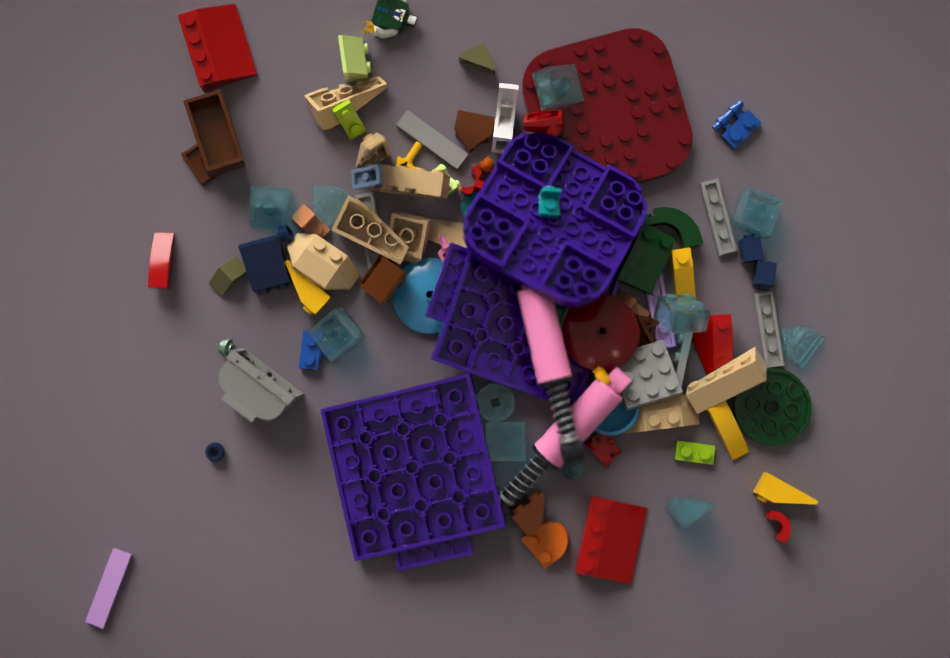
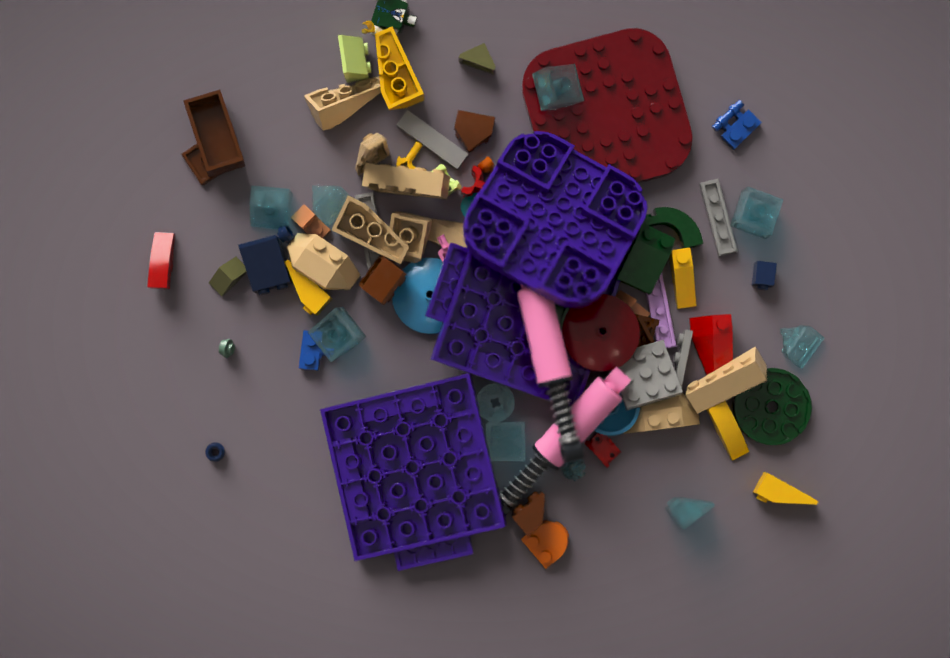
(108, 588): lavender tile -> none
(217, 46): red slope -> none
(252, 390): light grey container -> none
(349, 119): lime plate -> none
(367, 177): sand blue slope -> none
(396, 75): none -> yellow wedge
(504, 117): white arch -> none
(545, 121): red slope -> none
(549, 202): teal bracket -> none
(601, 375): yellow bar -> none
(610, 539): red slope -> none
(681, 313): clear light blue brick -> none
(694, 452): lime plate -> none
(750, 249): dark blue brick -> none
(768, 329): light grey tile -> none
(784, 525): red piece -> none

